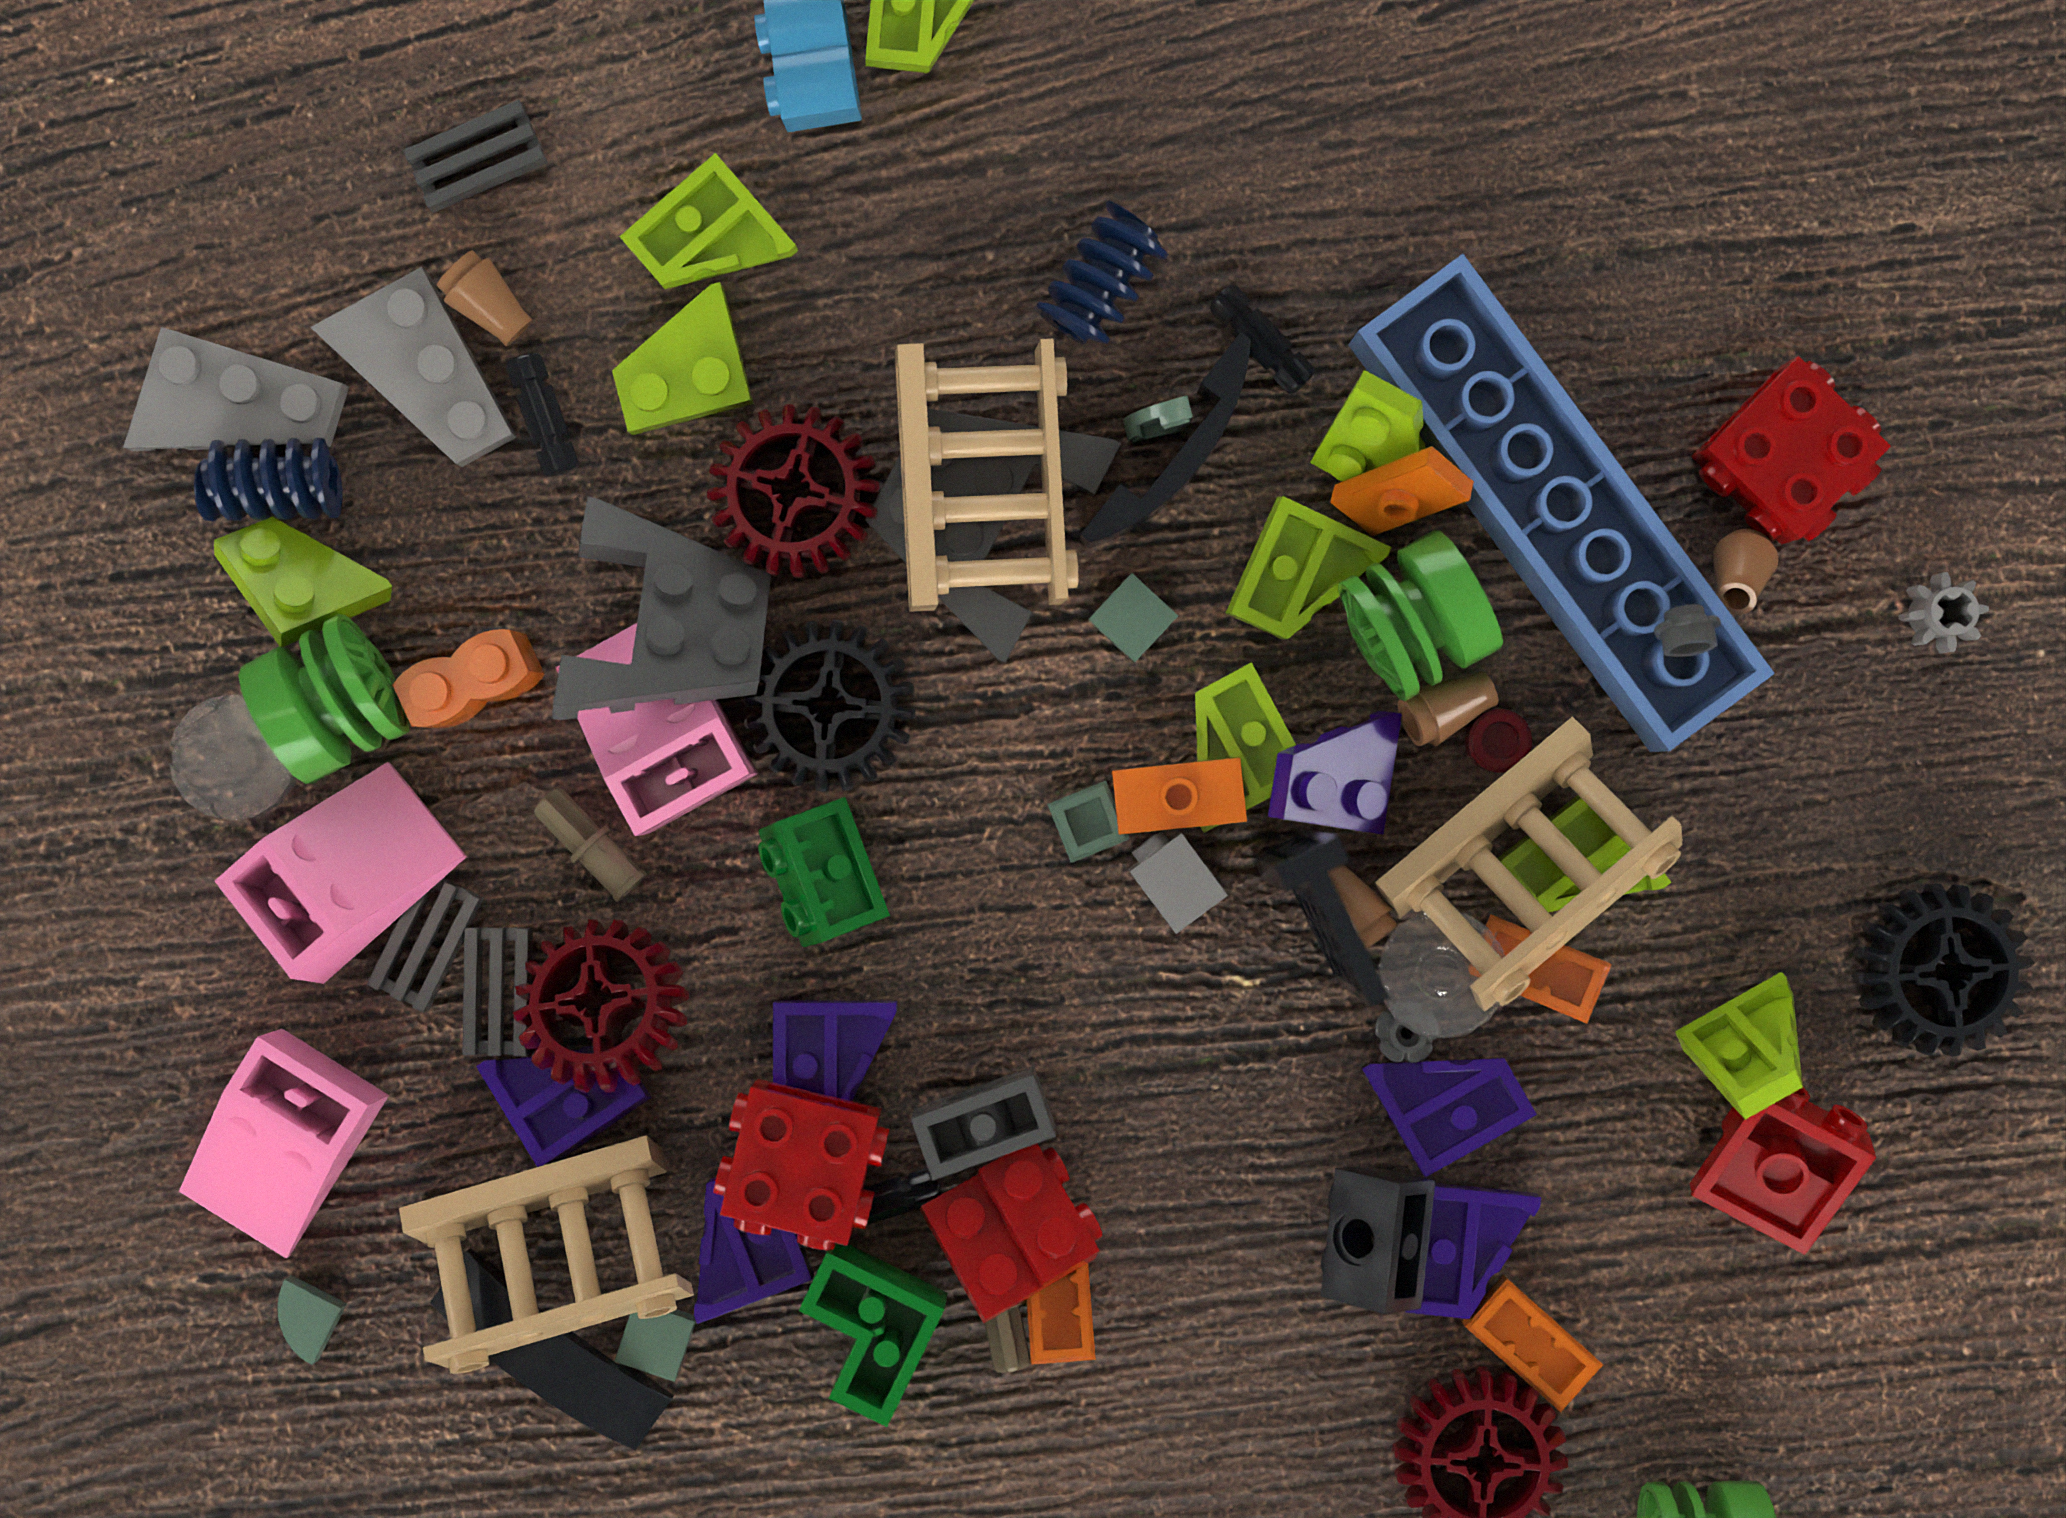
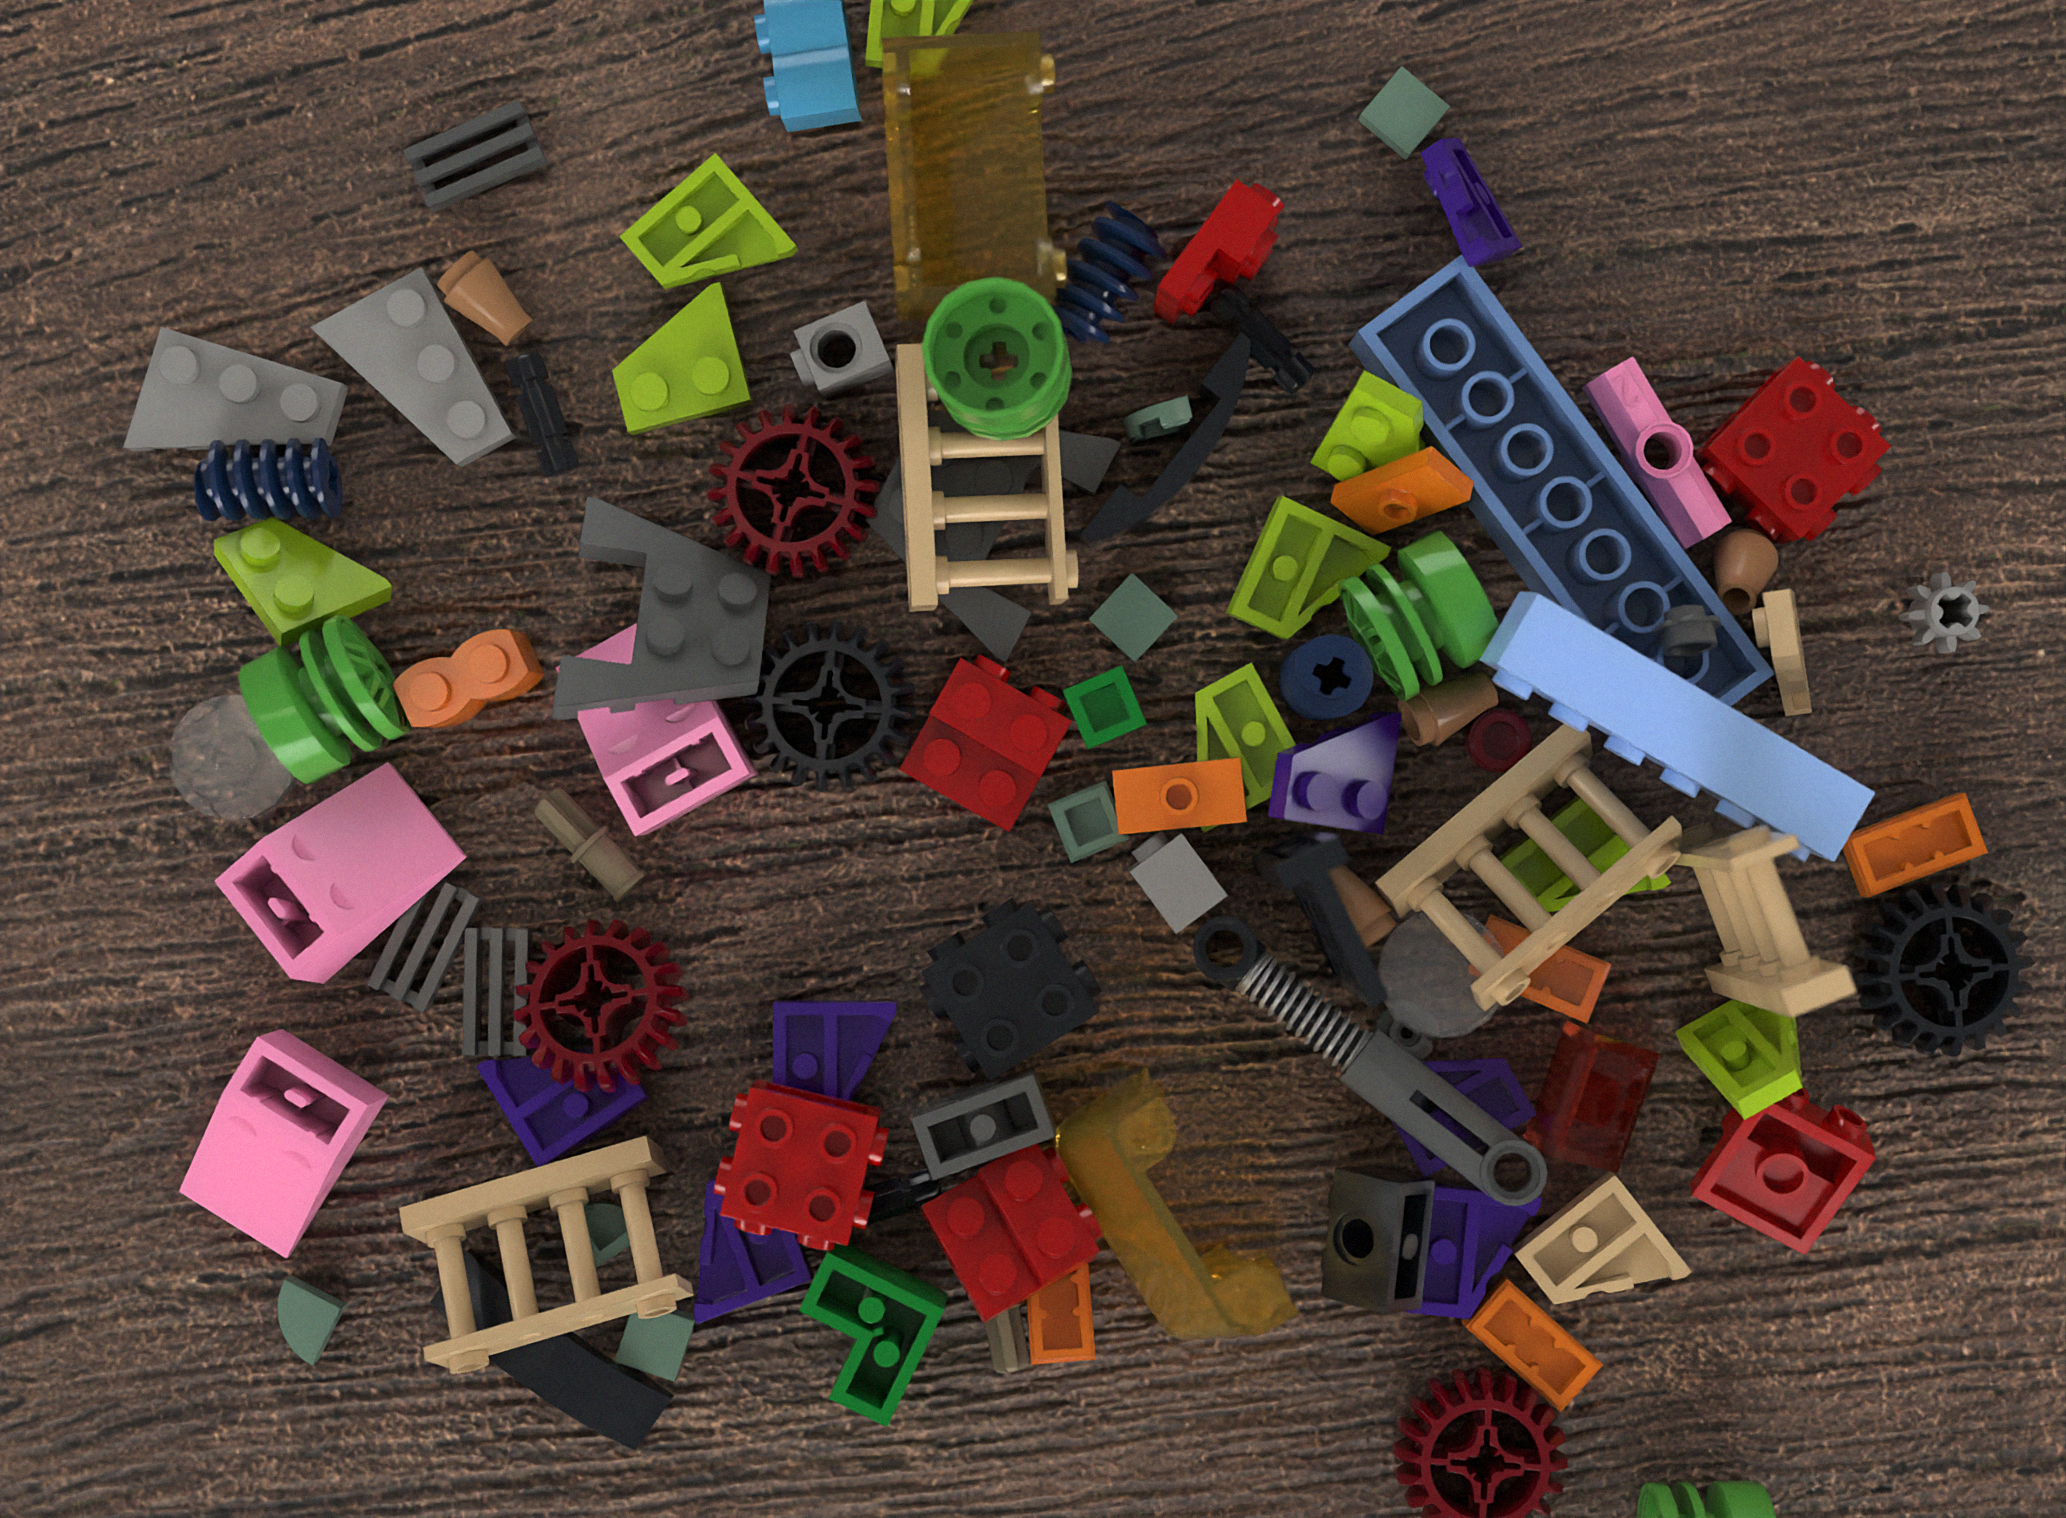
(606, 1229): none -> sand green tile
(821, 873): green bracket -> none
(849, 324): none -> light grey brick
(966, 165): none -> clear yellow windscreen
(970, 335): none -> bright green wheel
(987, 741): none -> red plate
(1009, 987): none -> black brick
(1104, 707): none -> green tile
(1191, 1296): none -> clear yellow windscreen
(1228, 245): none -> red plate
(1348, 668): none -> dark blue piece
(1376, 1067): none -> piece
(1403, 113): none -> sand green tile
(1468, 204): none -> dark purple wing
(1591, 1098): none -> clear red slope
(1597, 1245): none -> tan wing
(1636, 414): none -> bright pink piece
(1674, 725): none -> light blue brick
(1761, 941): none -> tan fence
(1778, 628): none -> tan wing
(1913, 845): none -> orange plate

